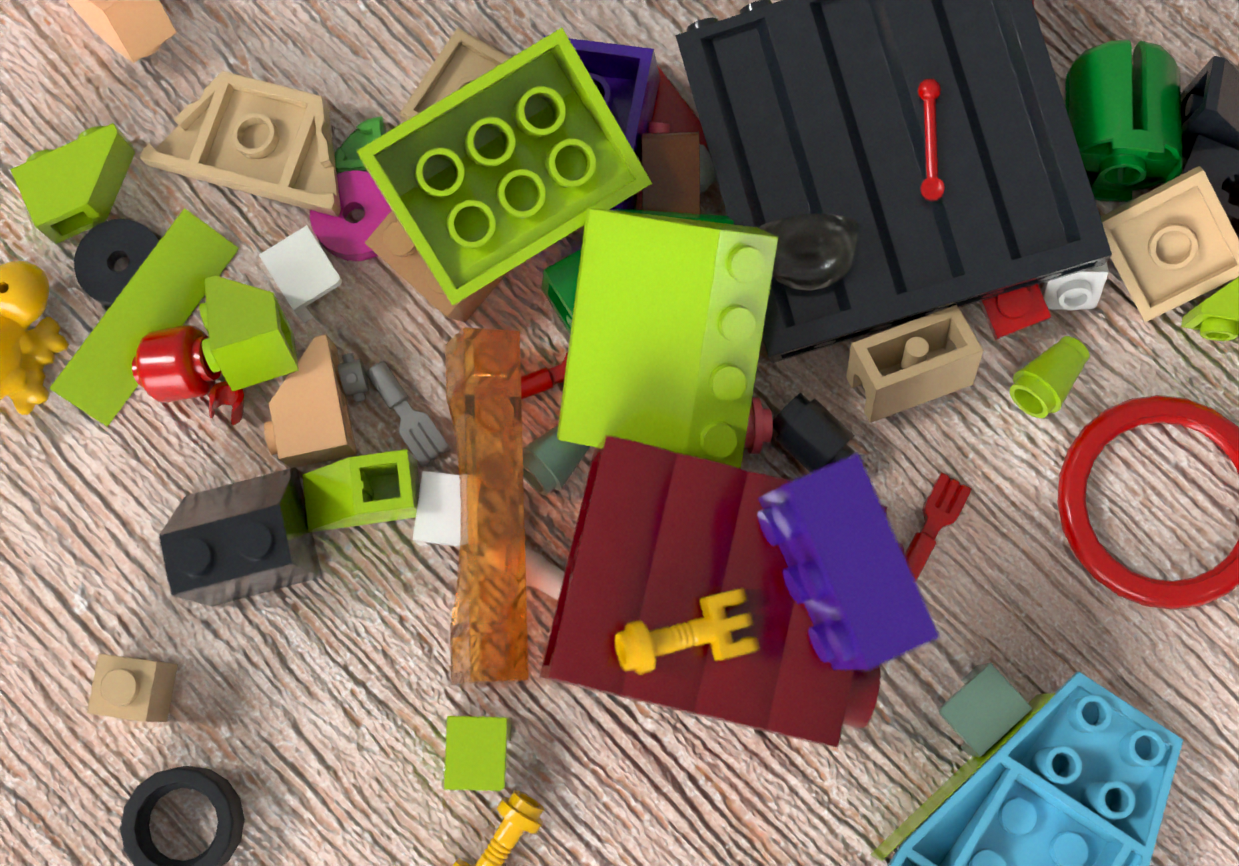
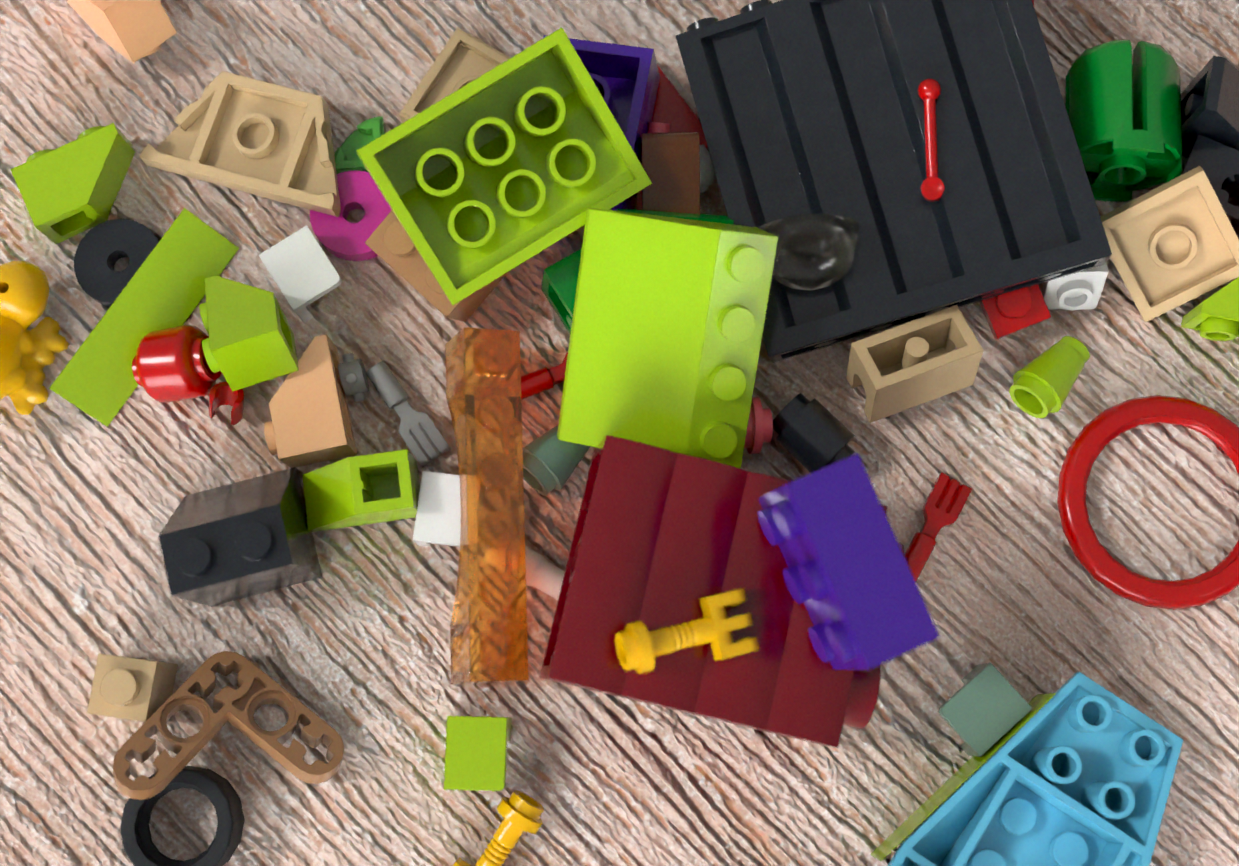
(238, 709): none -> medium nougat beam

